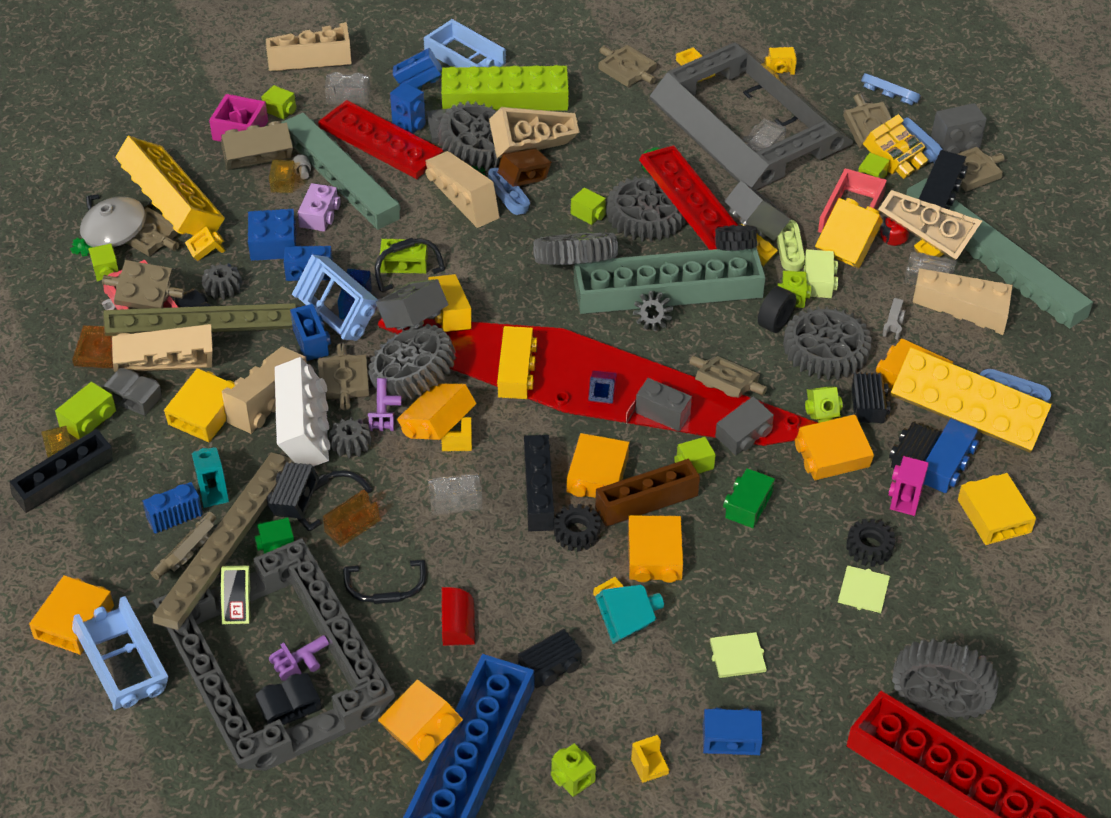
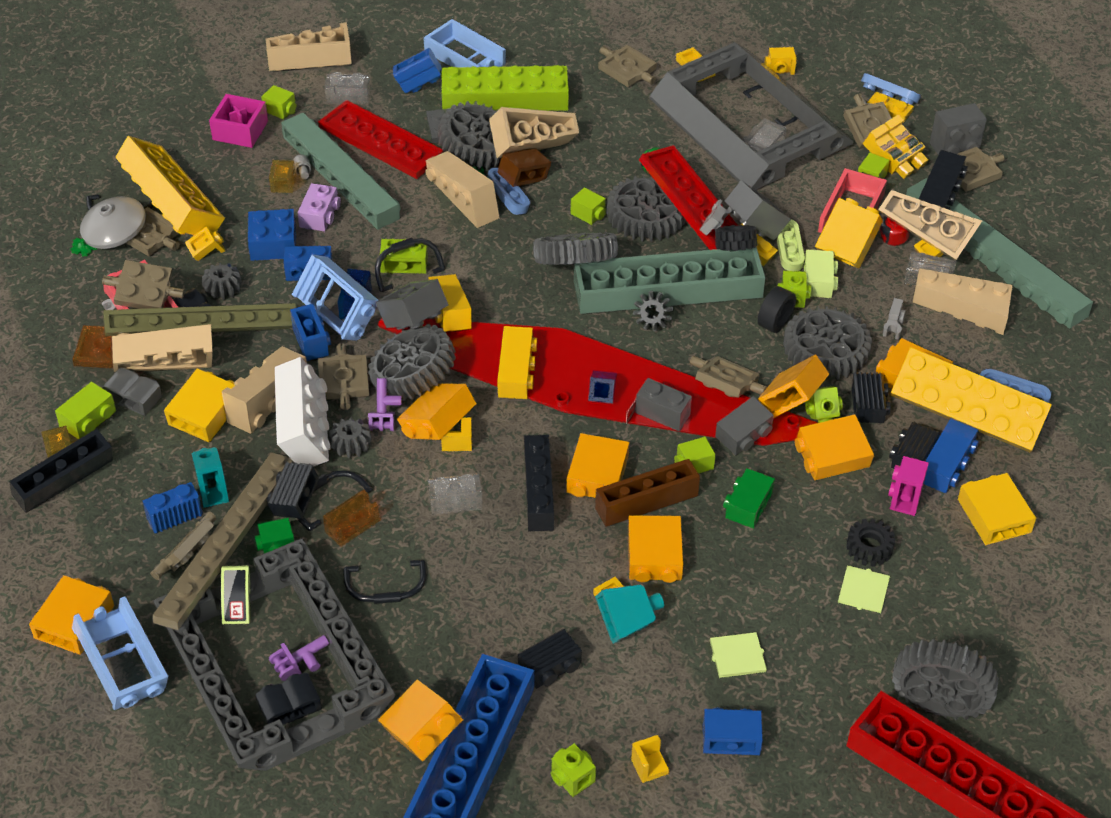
(103, 260): lime brick -> none
(256, 145): dark tan brick -> none
(408, 108): blue brick -> none
(457, 617): red brick -> none
(577, 539): black tyre -> none
(716, 218): none -> light grey plate
(794, 386): none -> light orange brick
(893, 105): none -> yellow plate
(931, 148): medium blue plate -> none

